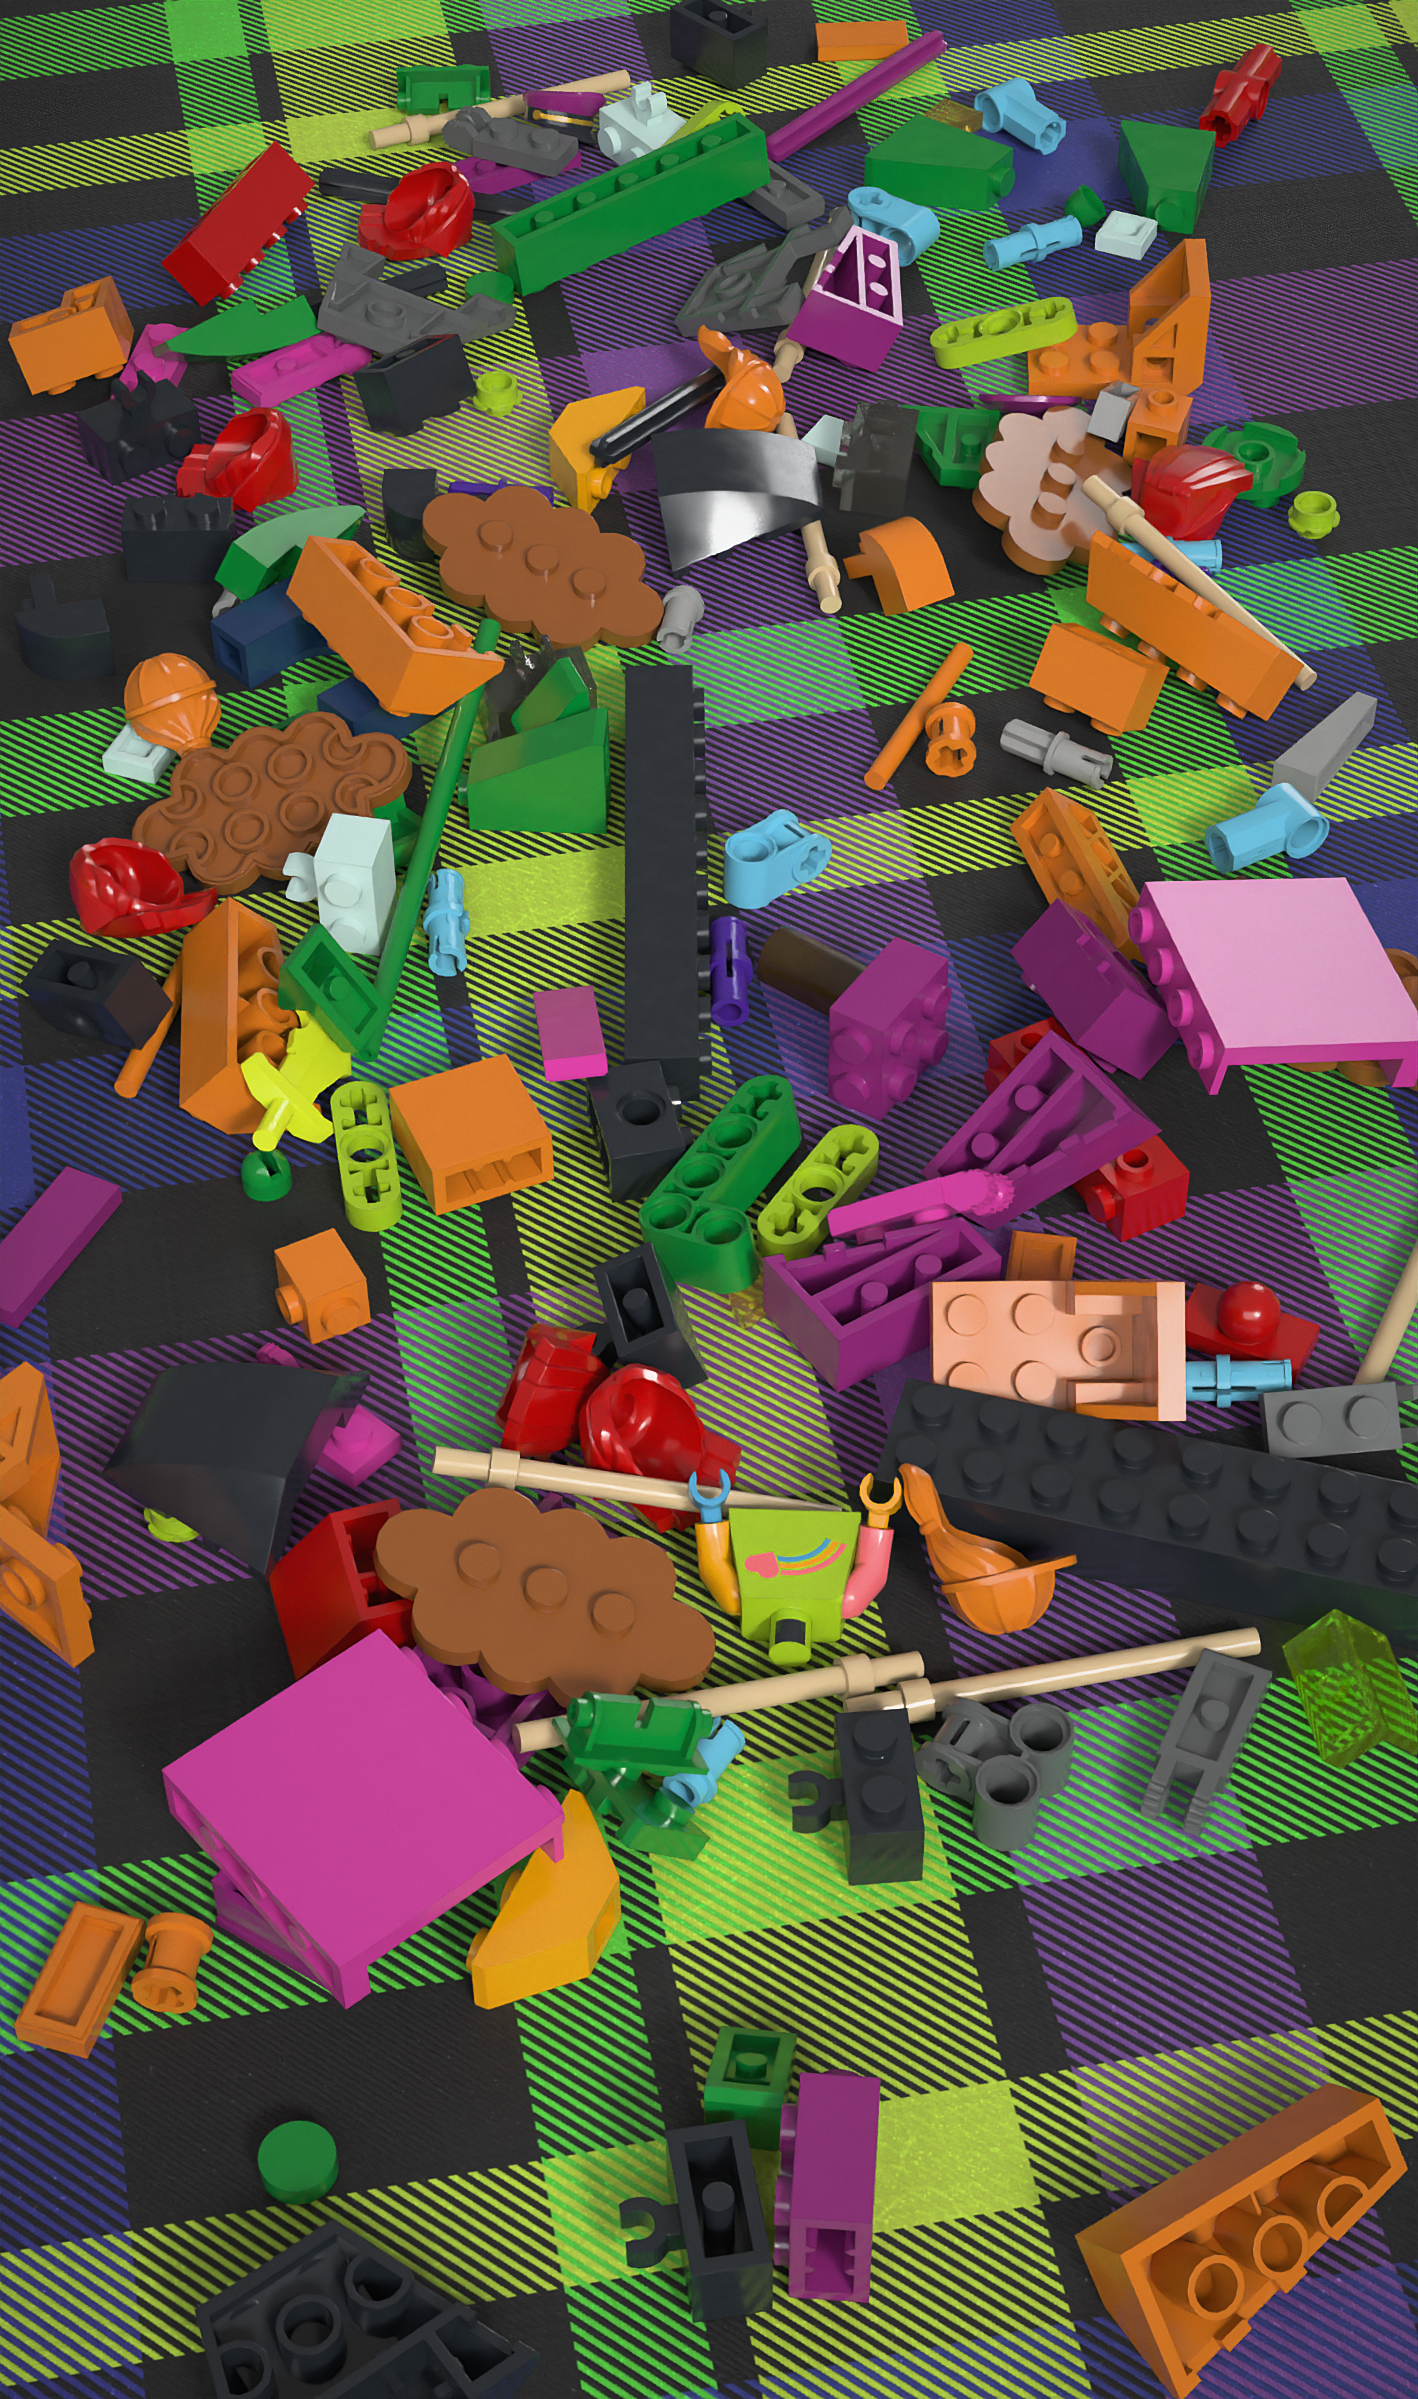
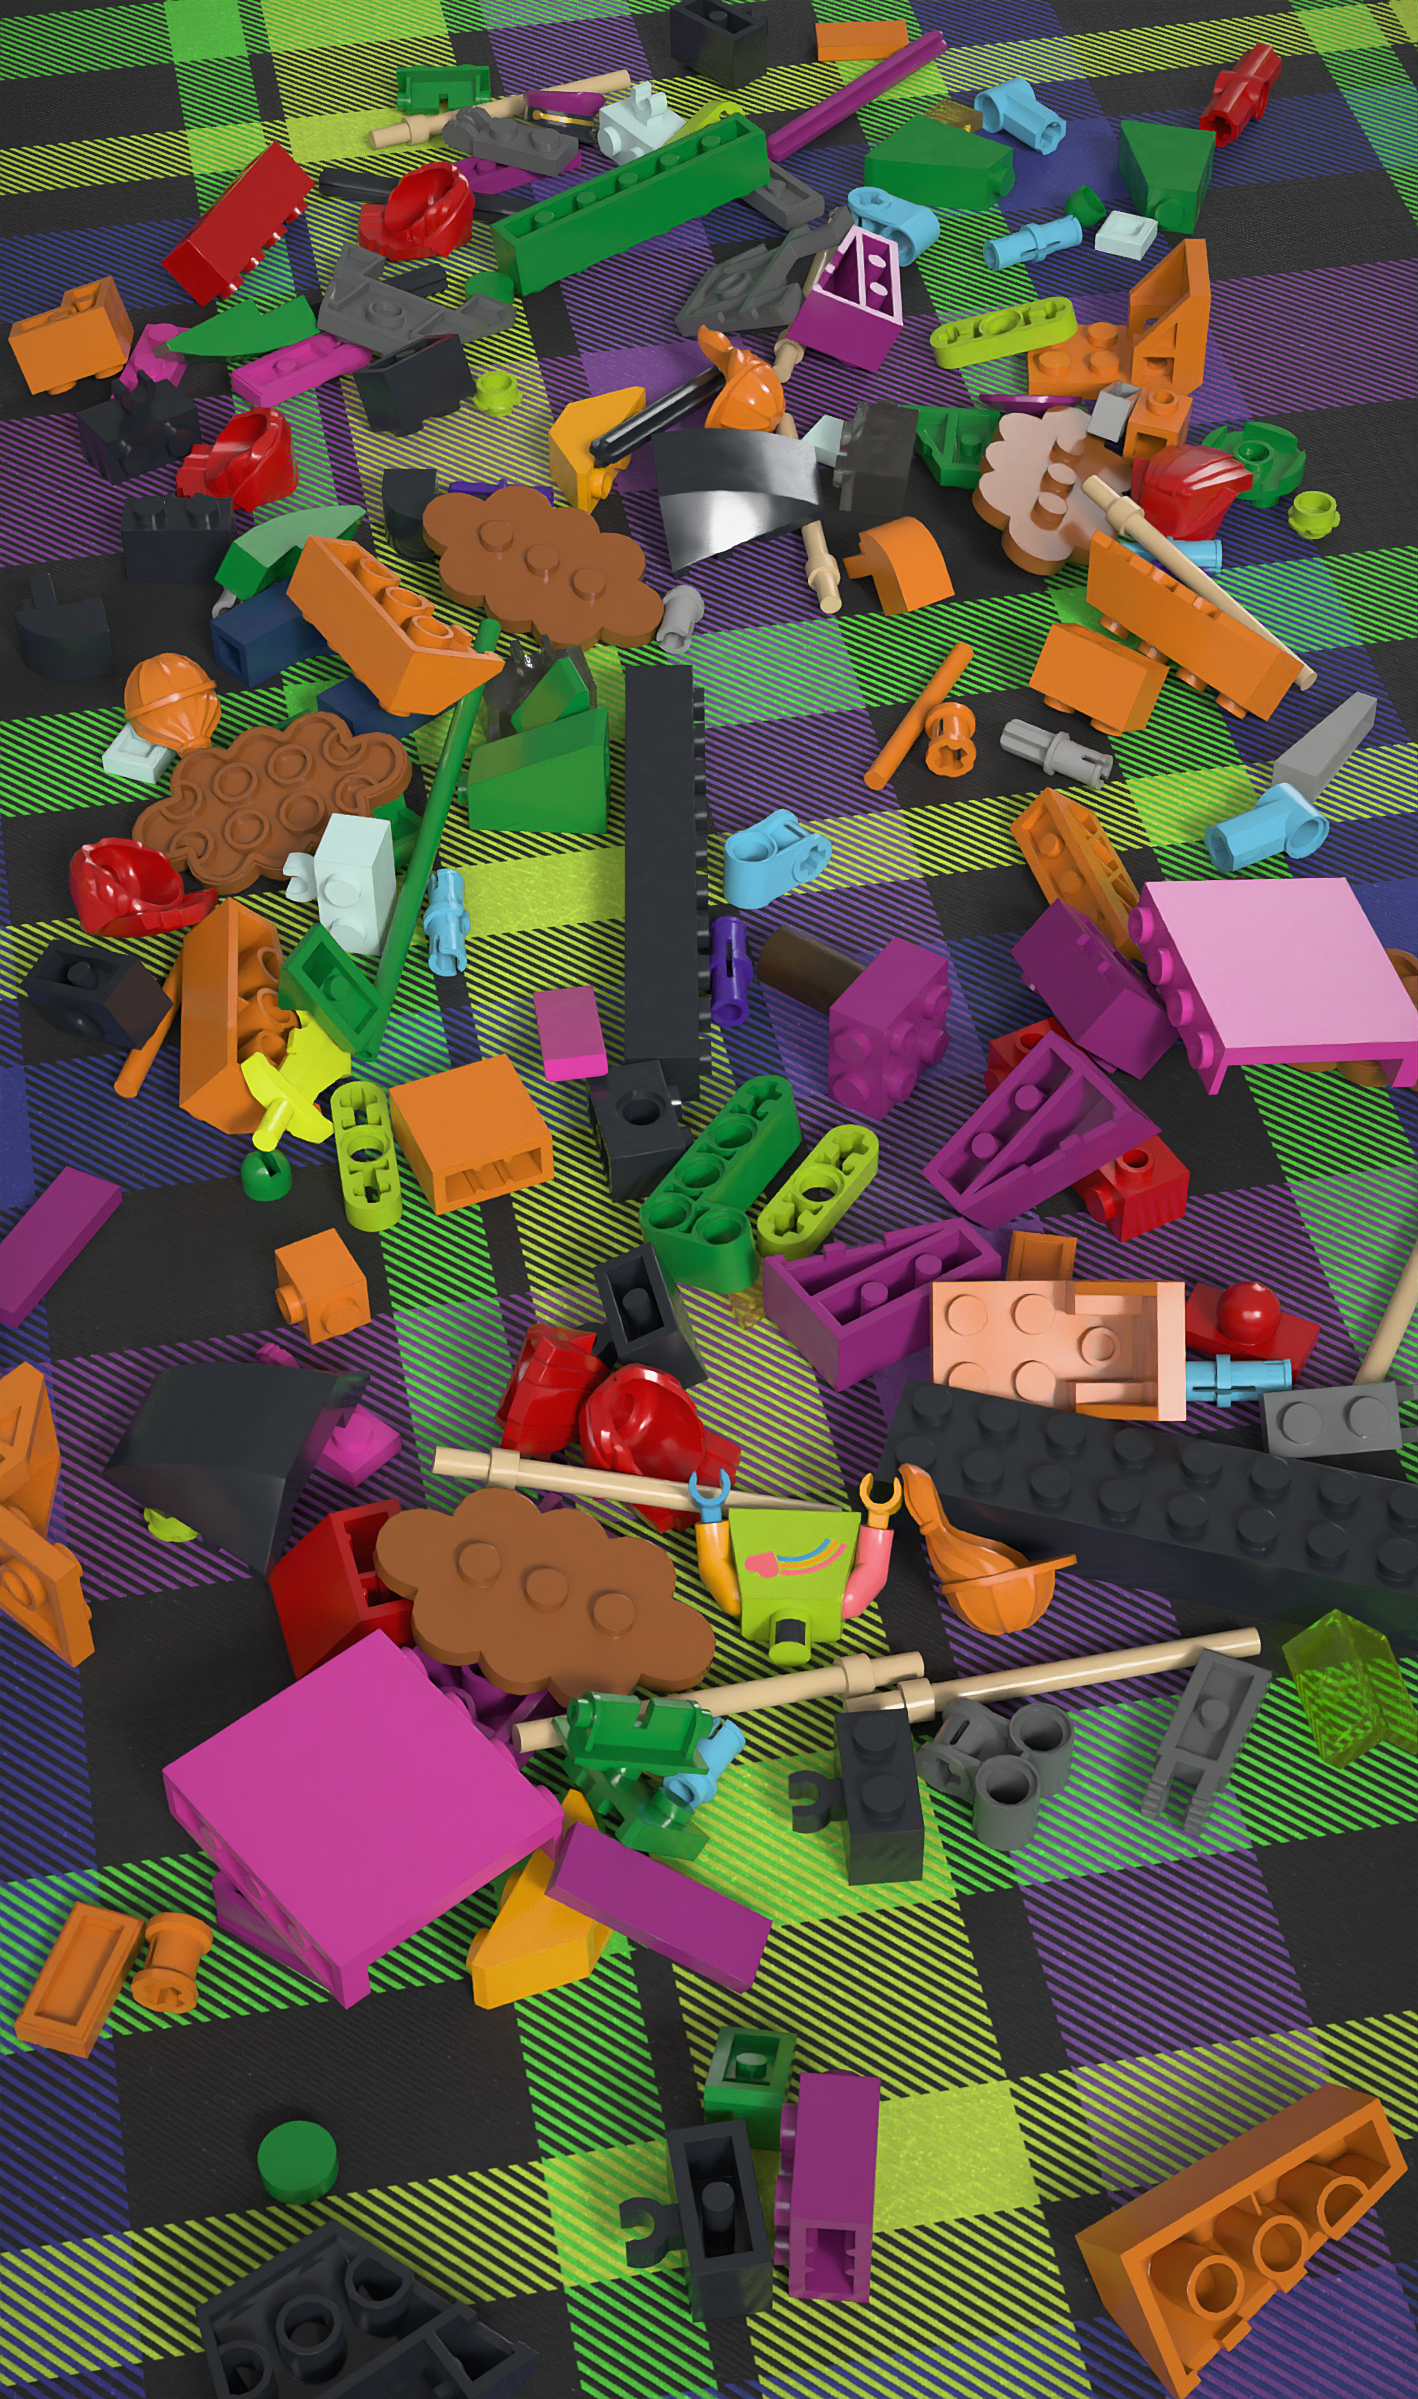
(658, 1907): none -> magenta tile
(922, 1204): dark pink hinge -> none

